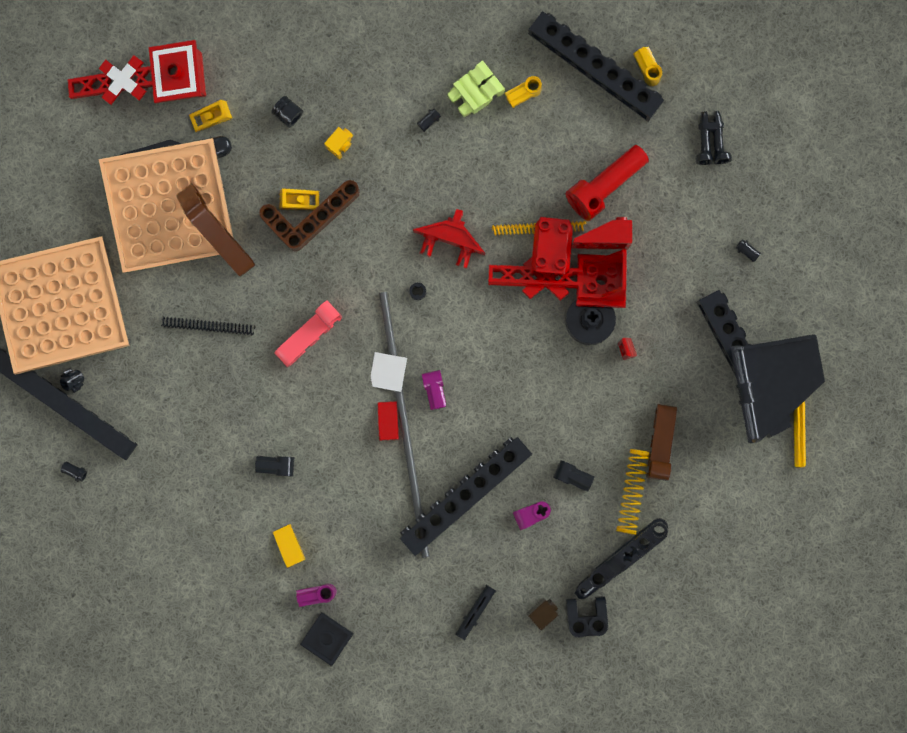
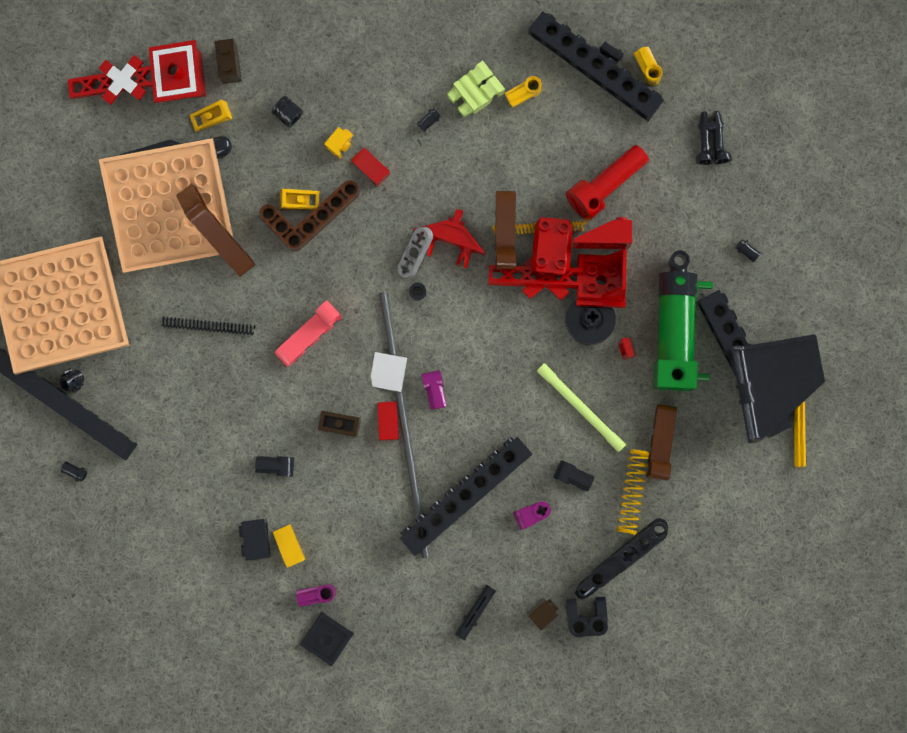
(228, 61): none -> dark brown brick
(255, 539): none -> black brick
(339, 424): none -> dark brown brick
(370, 167): none -> red slope
(422, 248): none -> light grey beam
(505, 230): none -> reddish brown beam
(611, 52): none -> black pin
(611, 437): none -> yellowish green piece
(677, 327): none -> green piece

